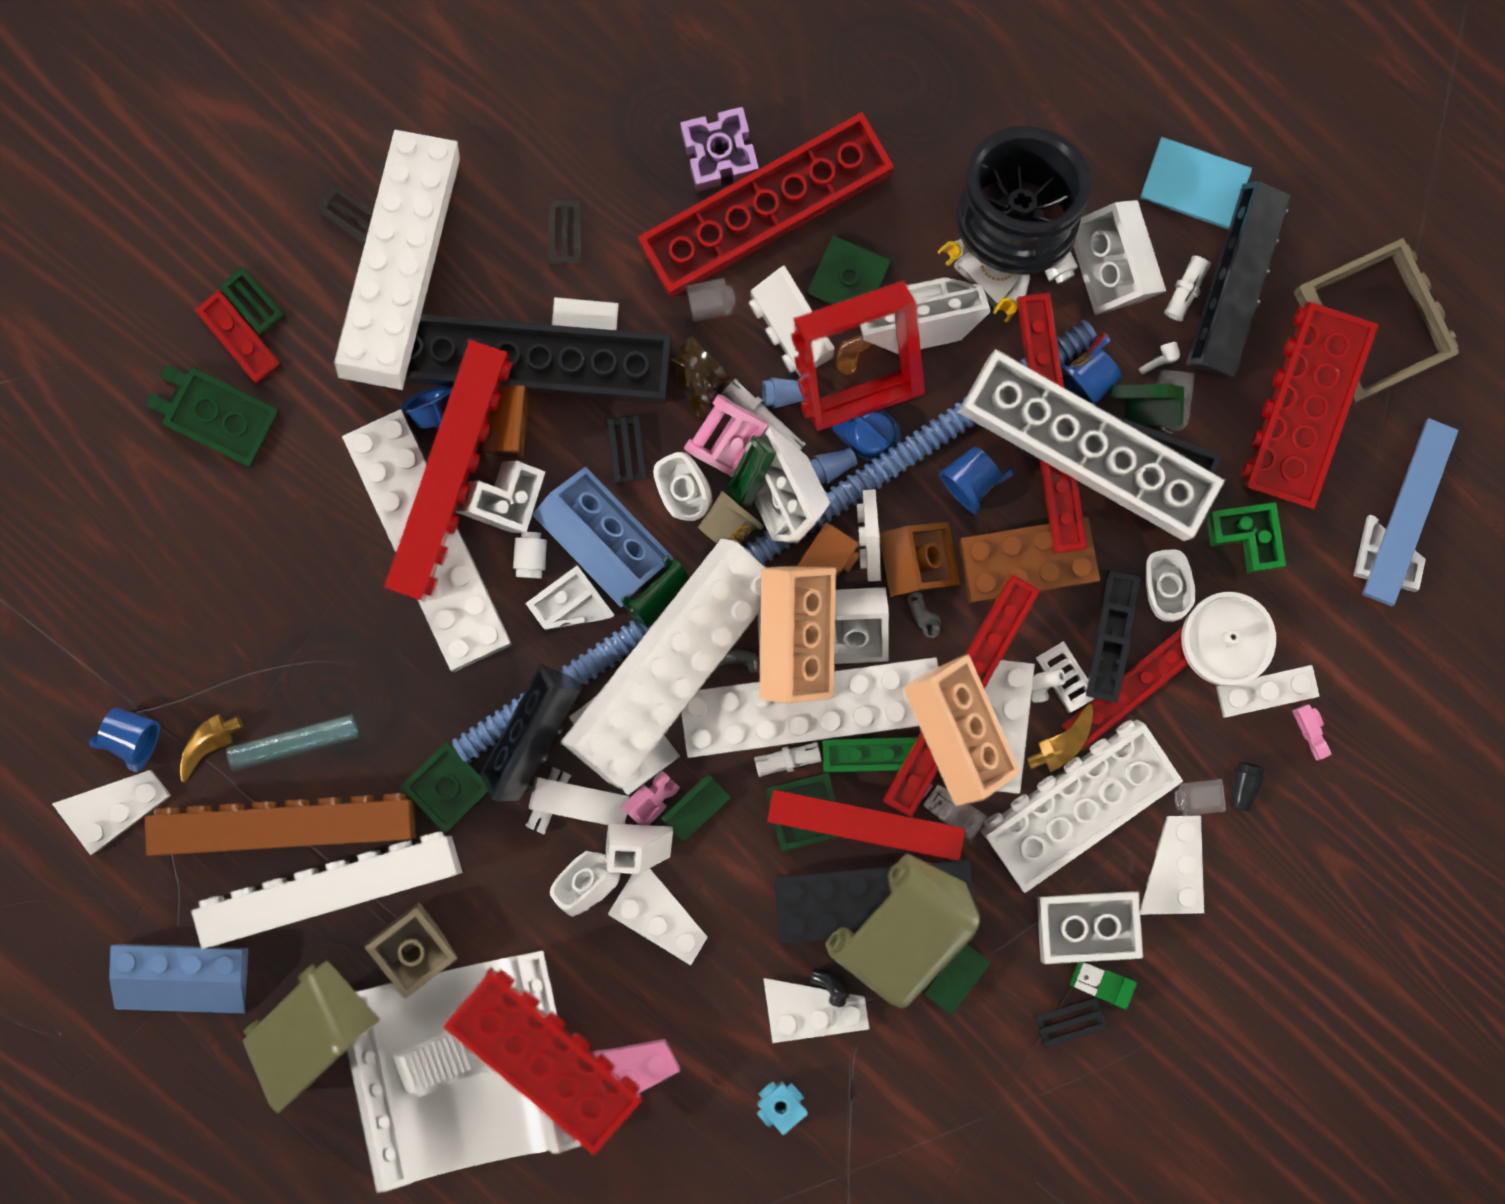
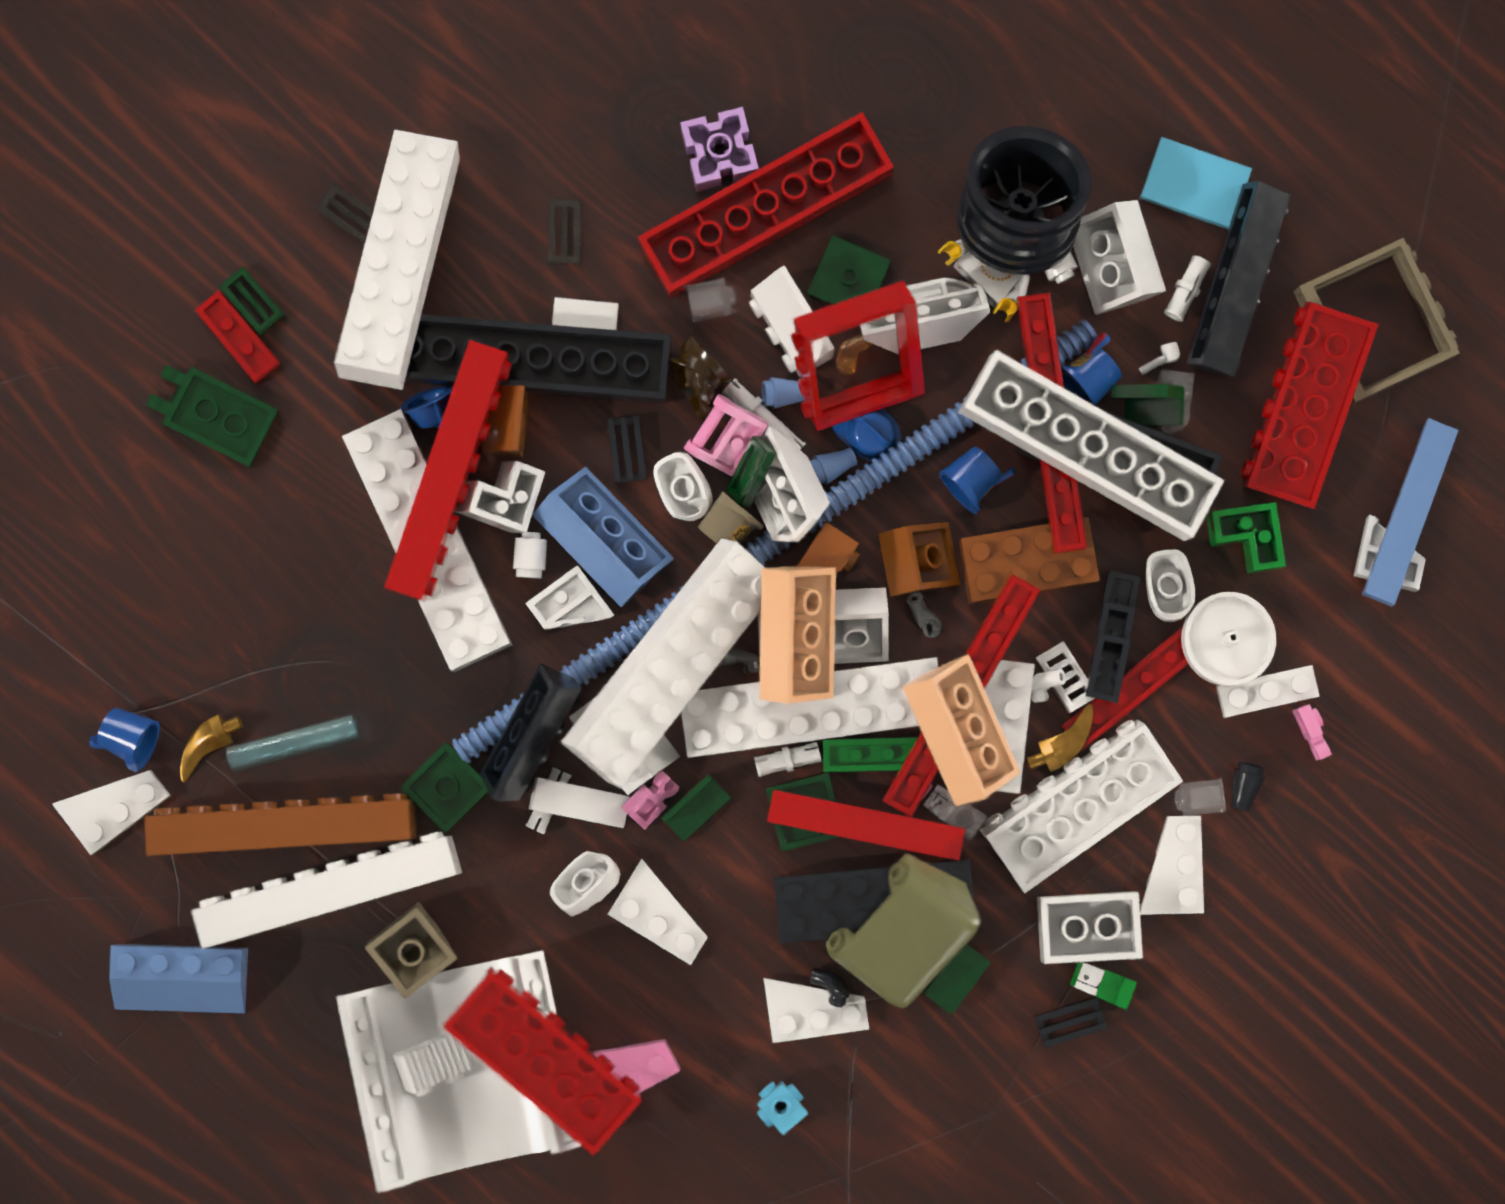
(306, 1034): olive windscreen -> none
(636, 847): white slope -> none
(658, 595): dark green hinge -> none
(869, 535): white plate -> none

